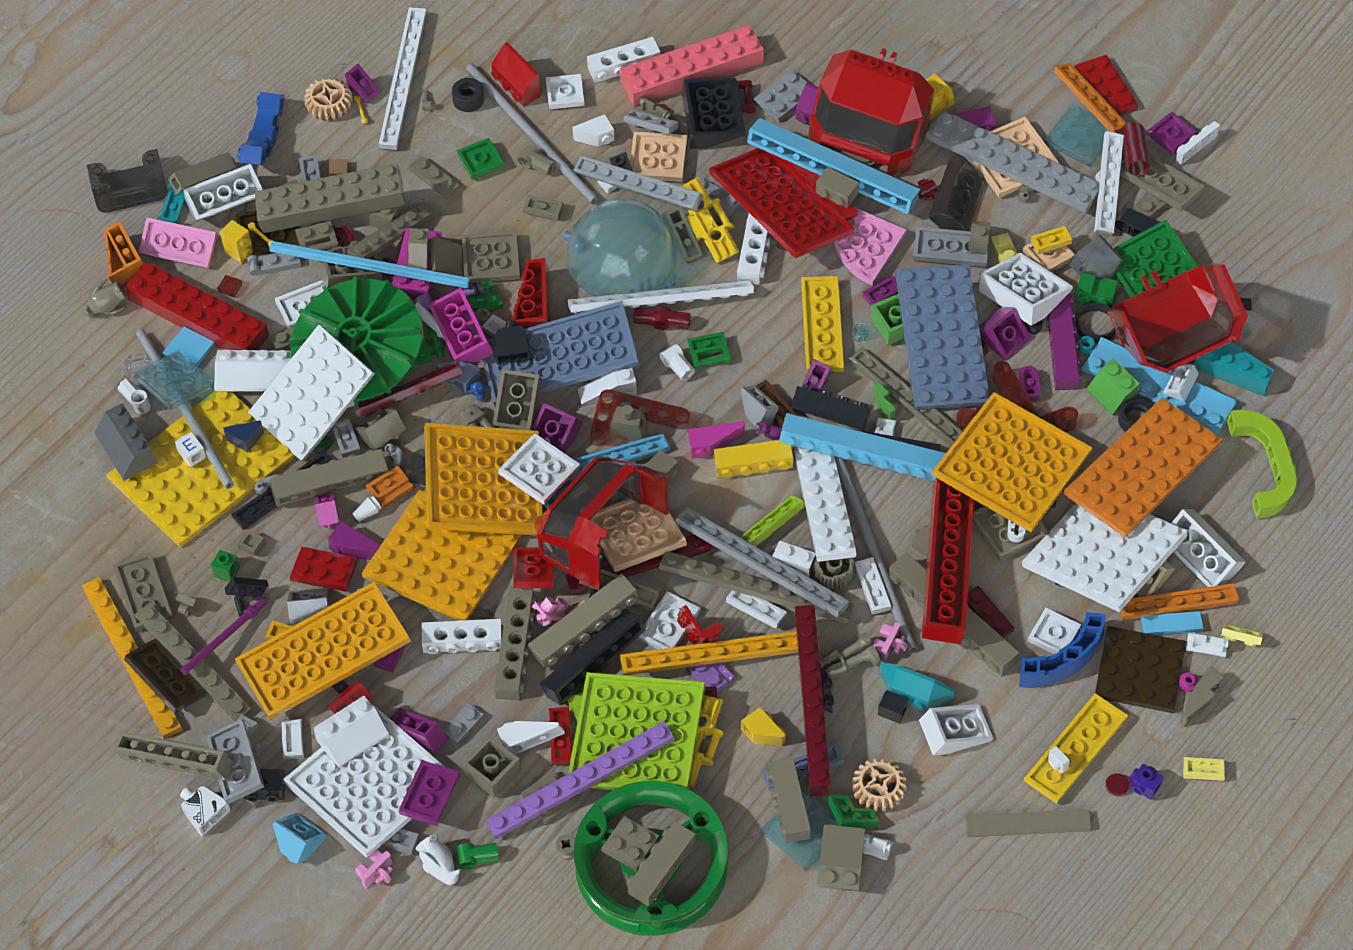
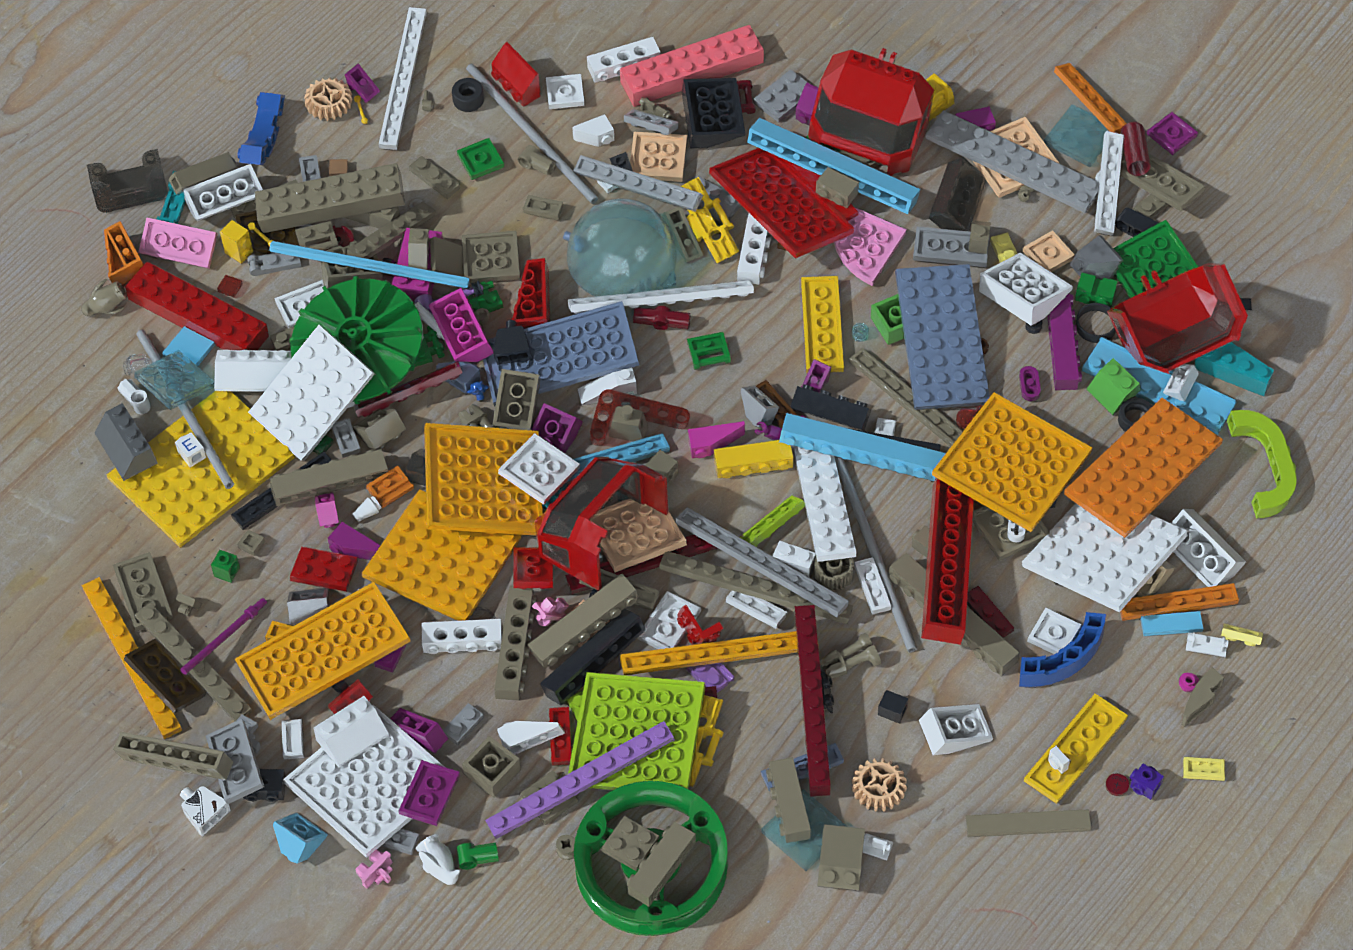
(244, 434): dark blue slope -> none
(245, 587): black plate -> none
(263, 484): light grey arm -> none
(396, 454): light grey arm -> none
(493, 324): white plate -> none
(674, 358): white piece -> none
(762, 730): yellow slope -> none
(849, 816): green plate -> none
(881, 291): magenta plate -> none
(882, 401): bright green slope -> none
(885, 647): bright pink hips -> none
(919, 689): teal wedge -> none
(927, 189): dark red gear -> none
(1004, 332): magenta slope -> none
(1017, 393): clear red beam -> none
(1051, 240): yellow plate -> none
(1086, 341): teal plate -> none
(1108, 83): red plate -> none
(1140, 669): dark brown plate -> none
(1197, 142): white plate -> none

